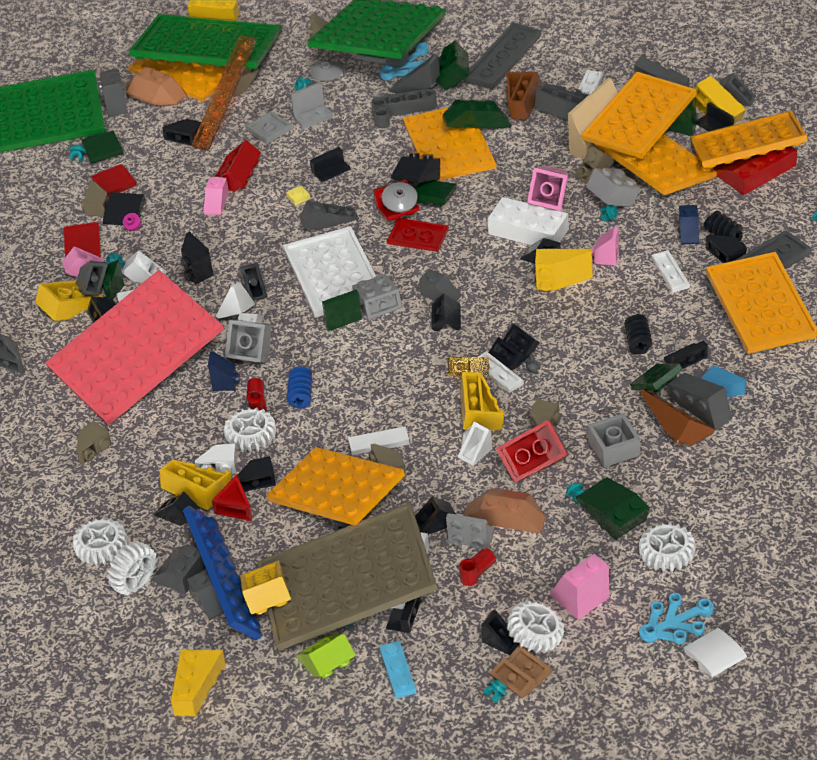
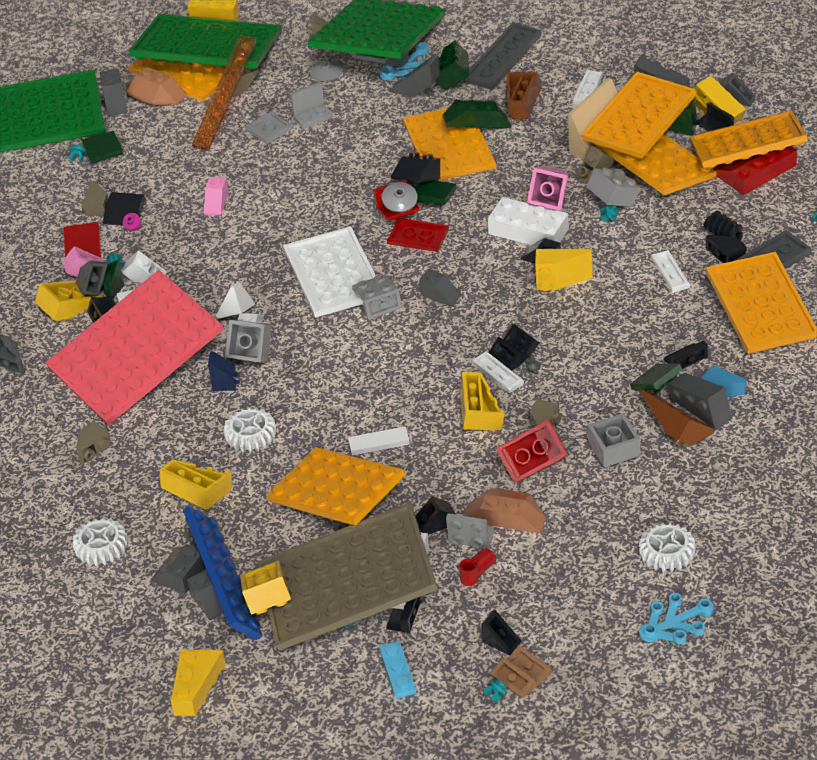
(114, 179): red tile -> none
(132, 567): white gear -> none
(173, 508): black slope -> none
(181, 131): black slope -> none
(195, 259): black slope -> none
(219, 457): white slope -> none
(232, 501): red slope -> none
(238, 165): red slope -> none
(253, 281): black slope -> none
(256, 394): red piece -> none
(257, 474): black slope -> none
(298, 195): light yellow plate -> none
(299, 387): blue piece -> none
(301, 83): teal plate -> none
(321, 215): dark grey slope -> none
(327, 655): lime slope -> none
(329, 165): black panel -> none
(342, 310): dark green tile -> none
(386, 456): dark tan slope -> none
(400, 104): dark grey beam -> none
(444, 312): black panel -> none
(457, 365): clear yellow slope -> none
(475, 443): white slope -> none
(535, 626): white gear -> none
(557, 100): dark grey wedge -> none
(574, 490): teal plate -> none
(583, 587): bright pink slope -> none
(607, 248): bright pink slope -> none
(614, 507): dark green slope -> none
(638, 334): black piece -> none
(688, 224): dark blue slope -> none
(715, 652): white slope -> none

